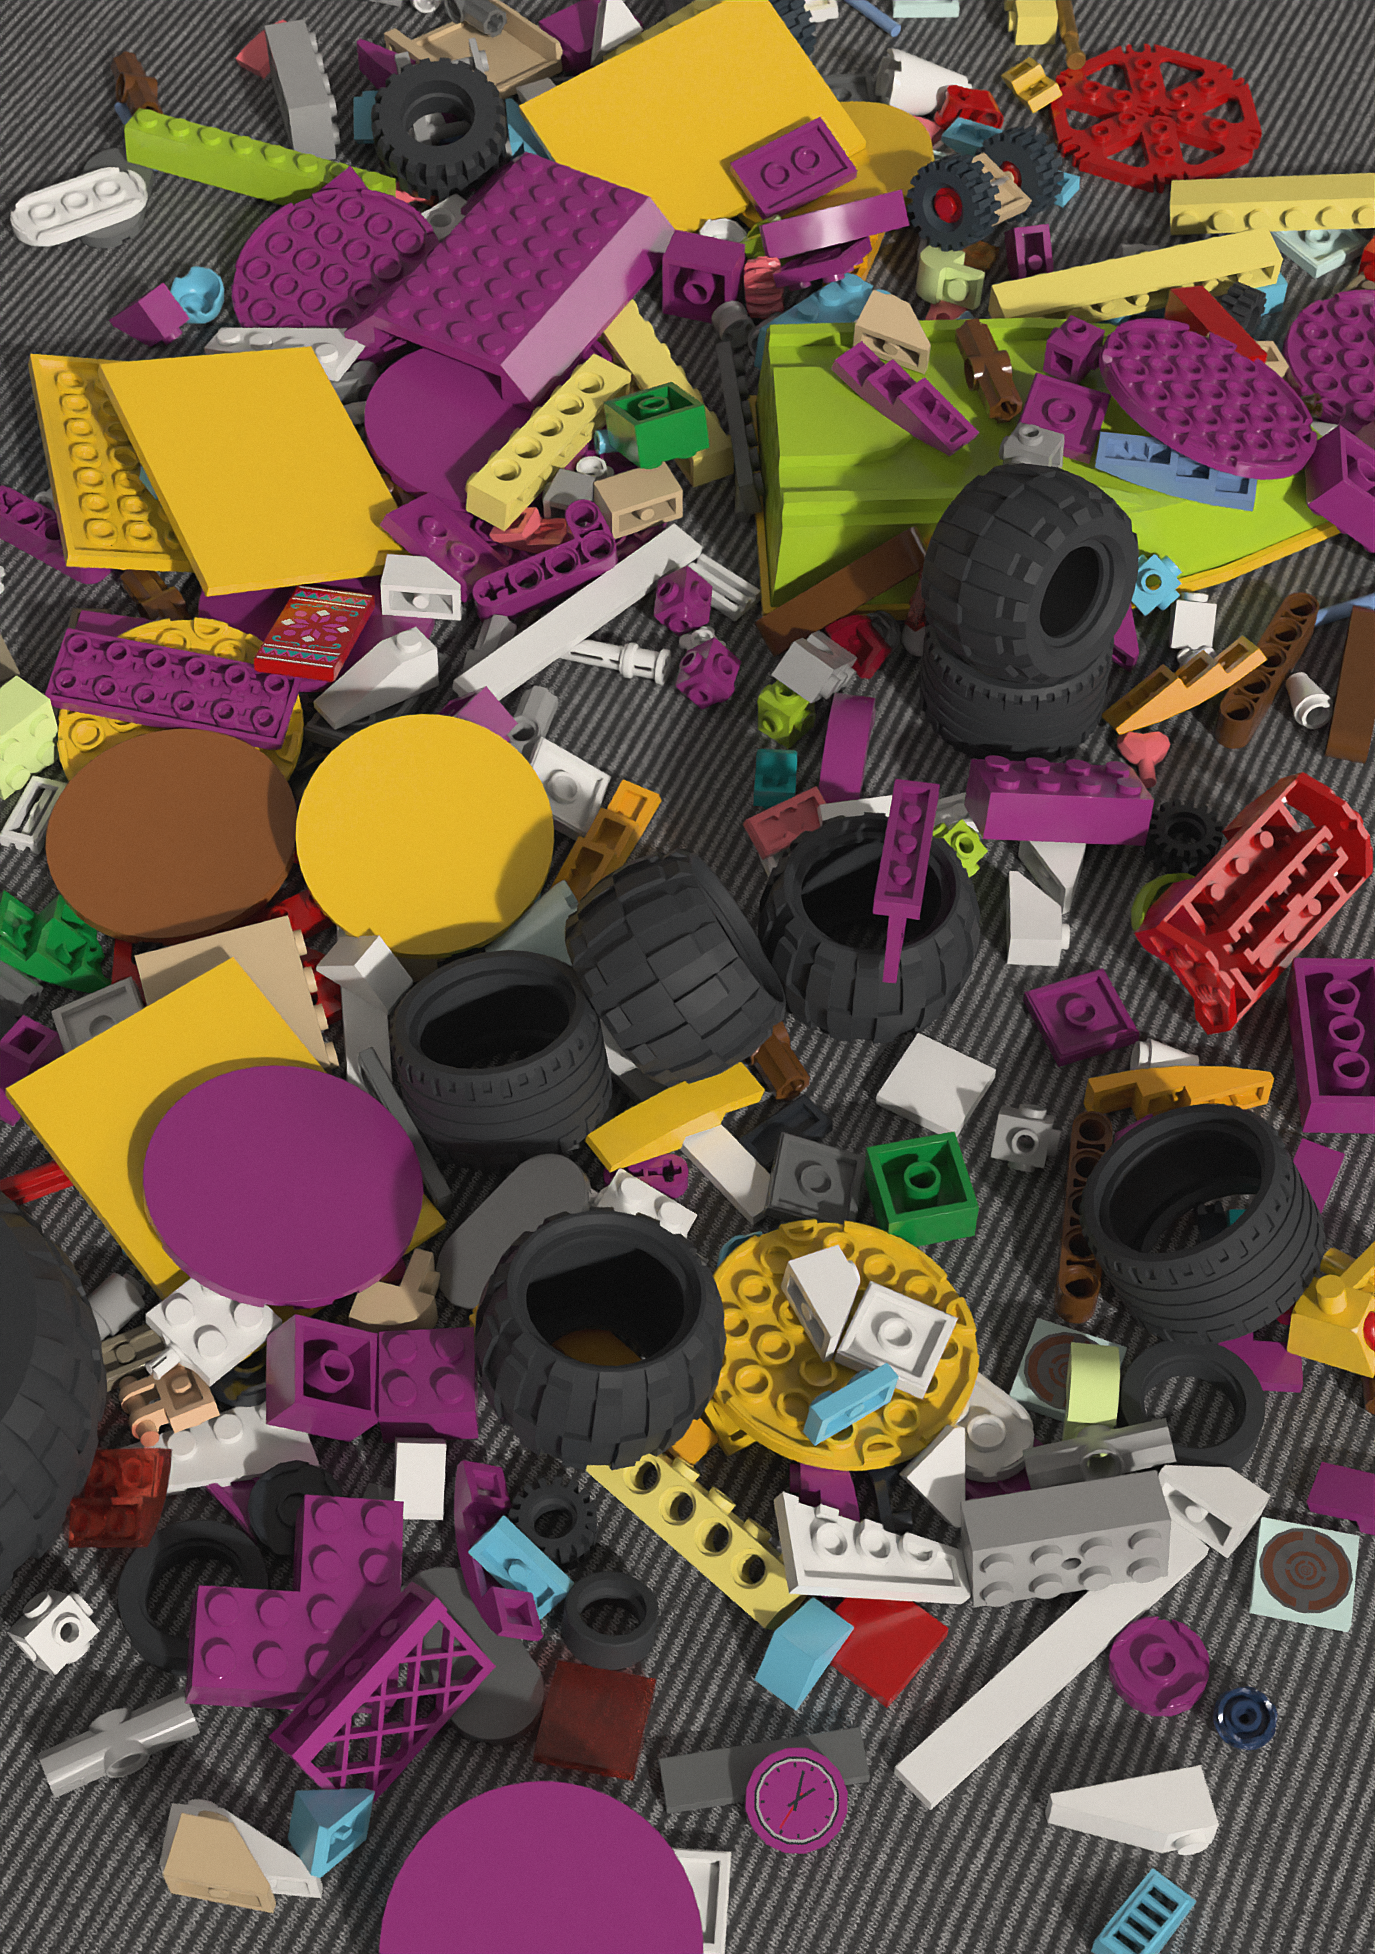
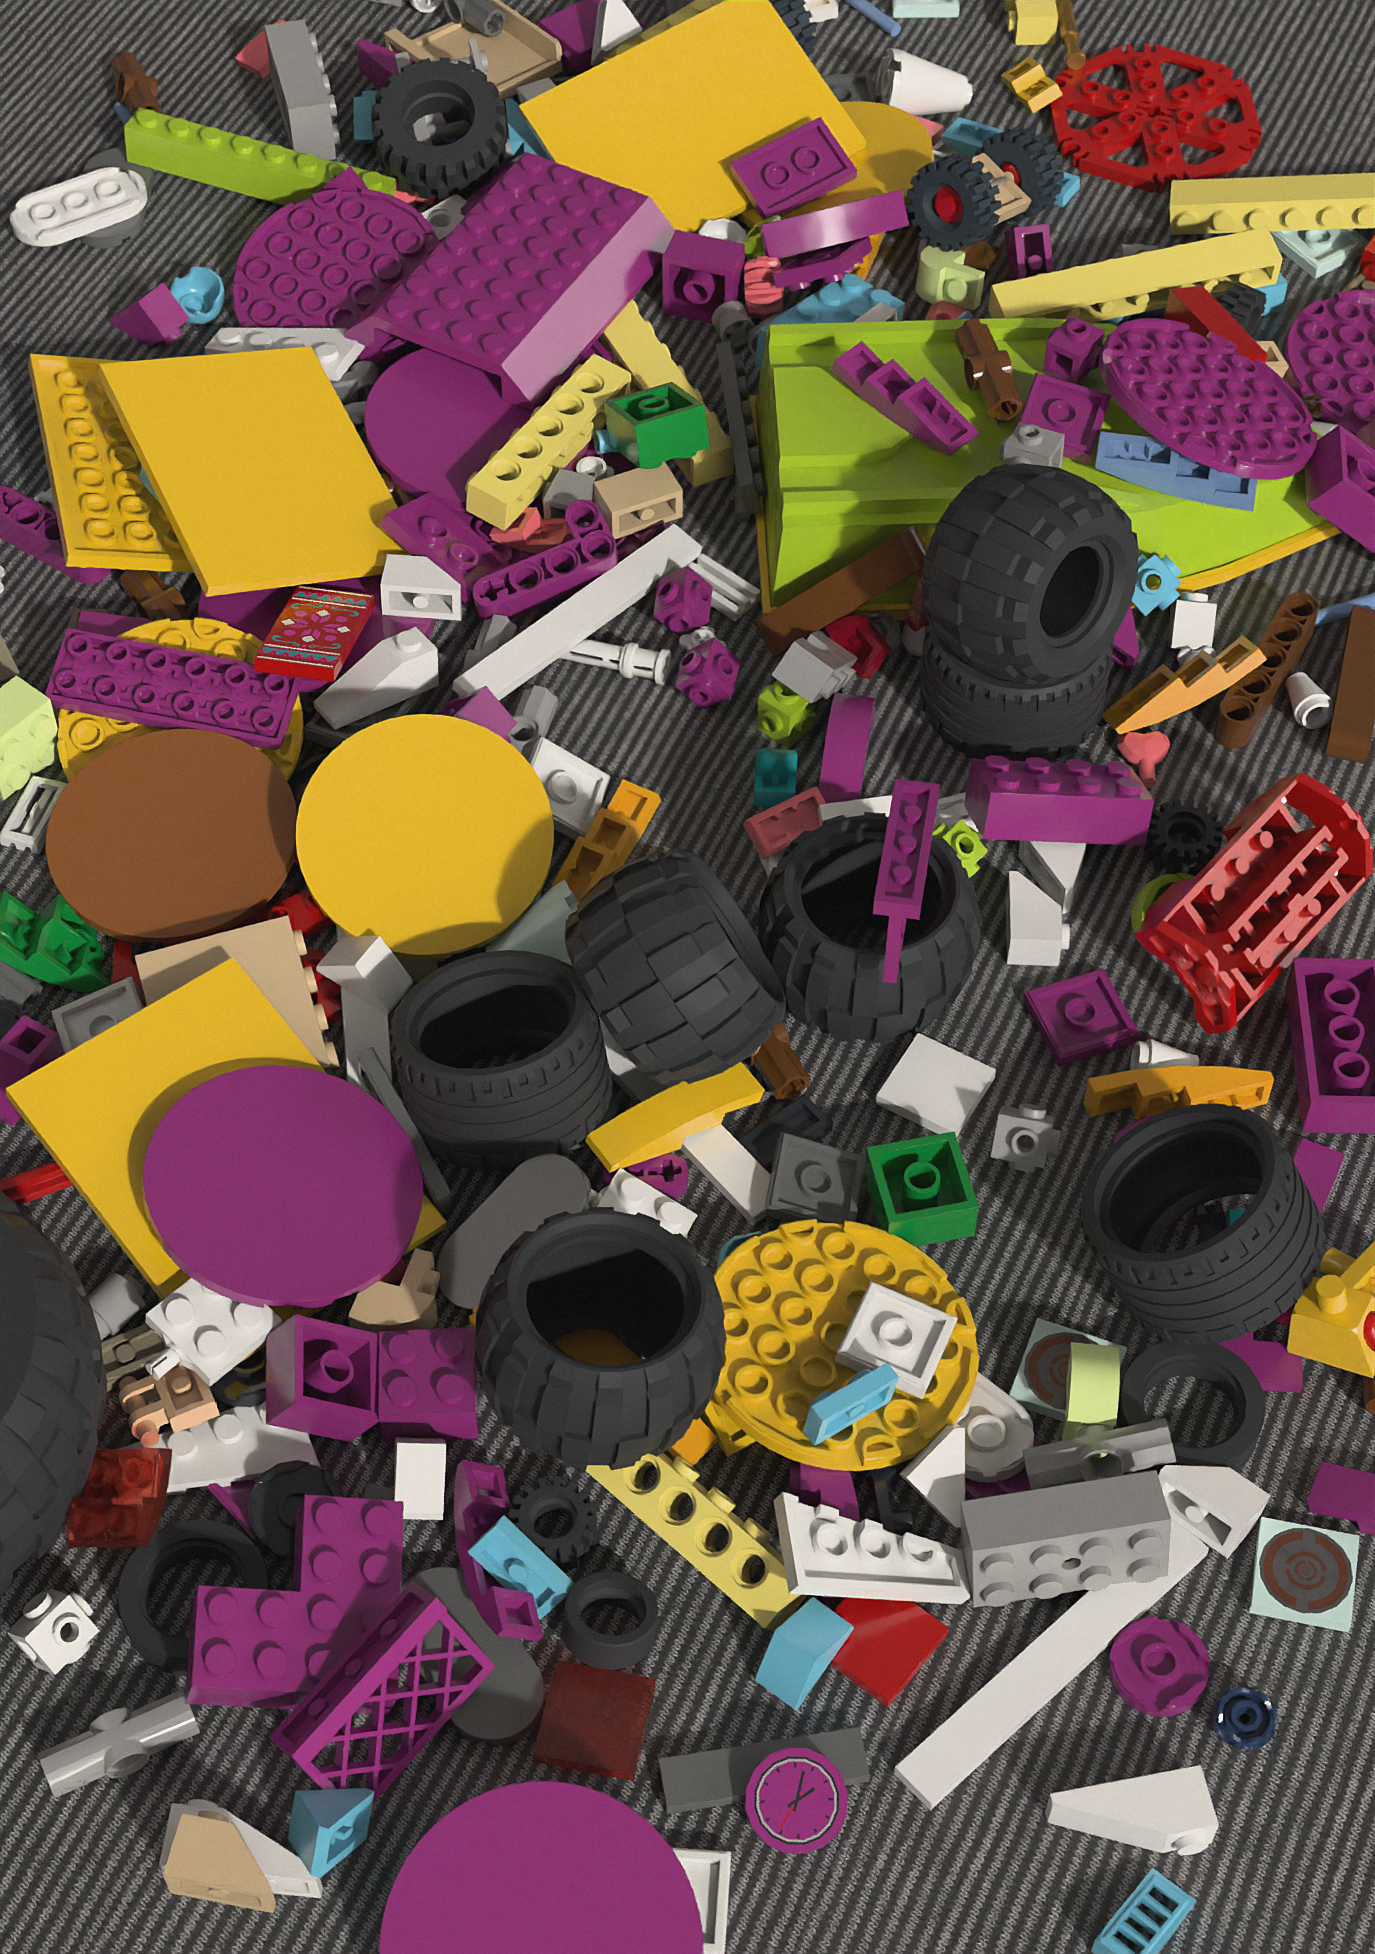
(822, 1295): white slope -> none
(893, 332): tan slope -> none
(970, 105): red piece -> none
(1073, 1271): reddish brown beam -> none

